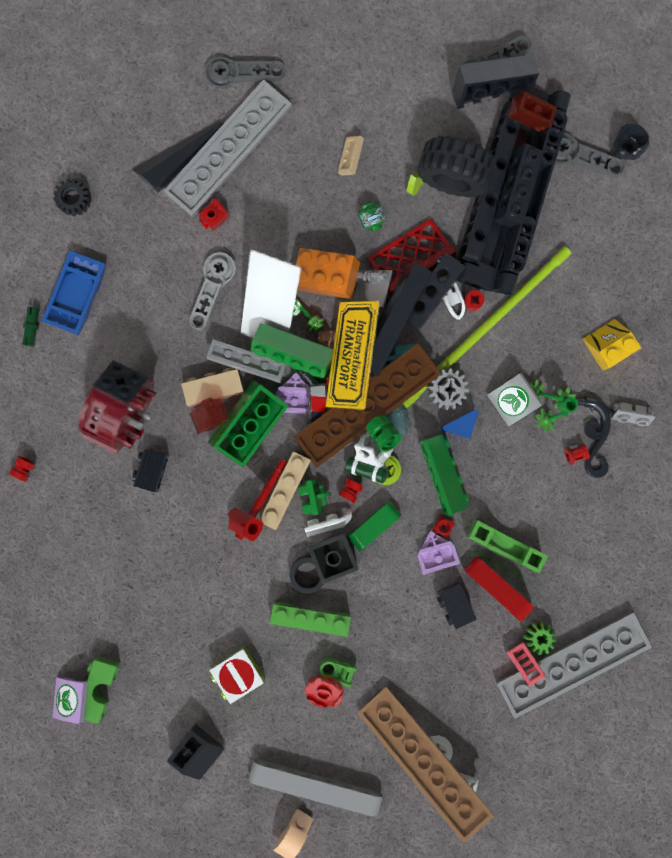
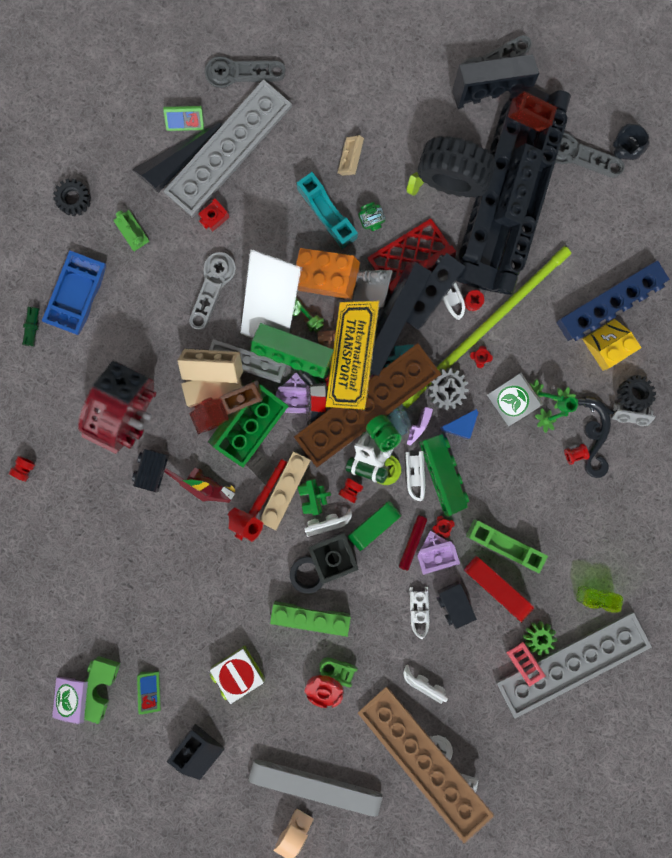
(130, 230): none -> bright green hinge
(148, 692): none -> slope
(184, 118): none -> slope
(204, 487): none -> dark red animal
(210, 365): none -> tan brick
(242, 397): none -> reddish brown slope
(331, 218): none -> teal arch
(412, 543): none -> dark red axle
(416, 431): none -> lavender slope
(418, 478): none -> white piece
(420, 615): none -> white piece
(421, 684): none -> white piece
(486, 357): none -> red plate
(598, 599): none -> clear neon green brick
(642, 387): none -> black tyre
(653, 274): none -> dark blue brick

